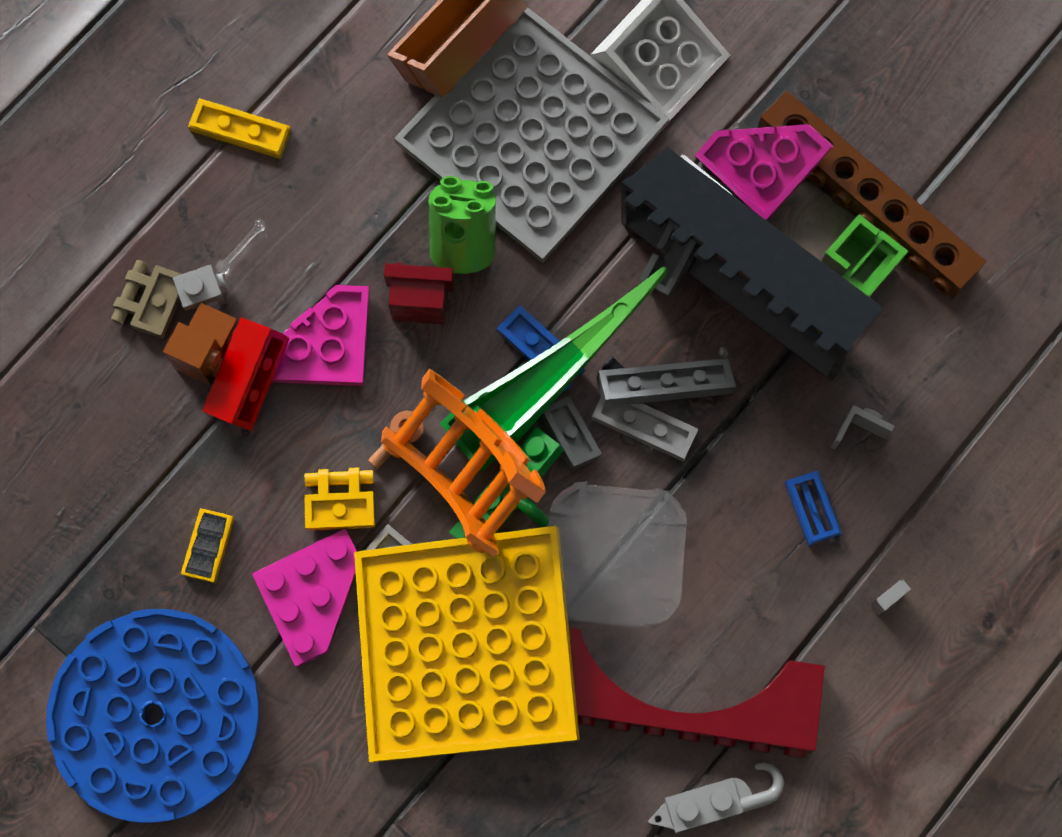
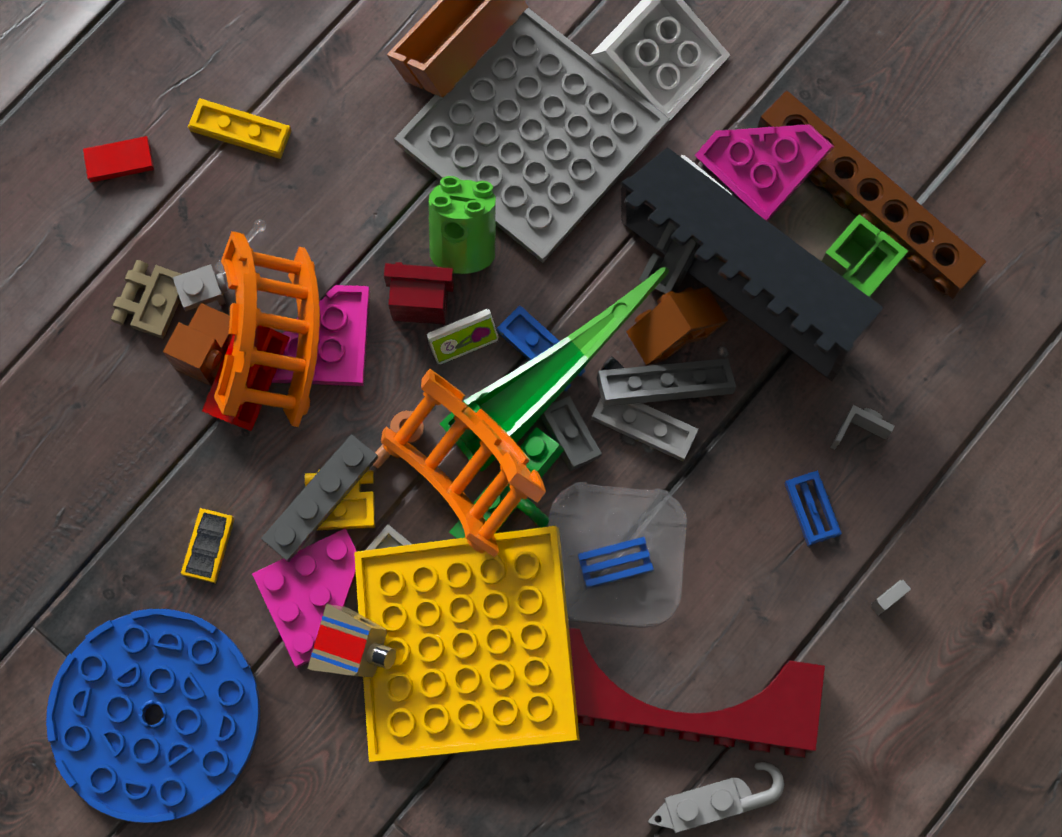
(118, 159): none -> red tile
(239, 266): none -> orange fence
(319, 498): none -> dark grey plate
(350, 644): none -> torso
(462, 336): none -> slope
(612, 549): none -> blue tile
(675, 322): none -> dark orange brick

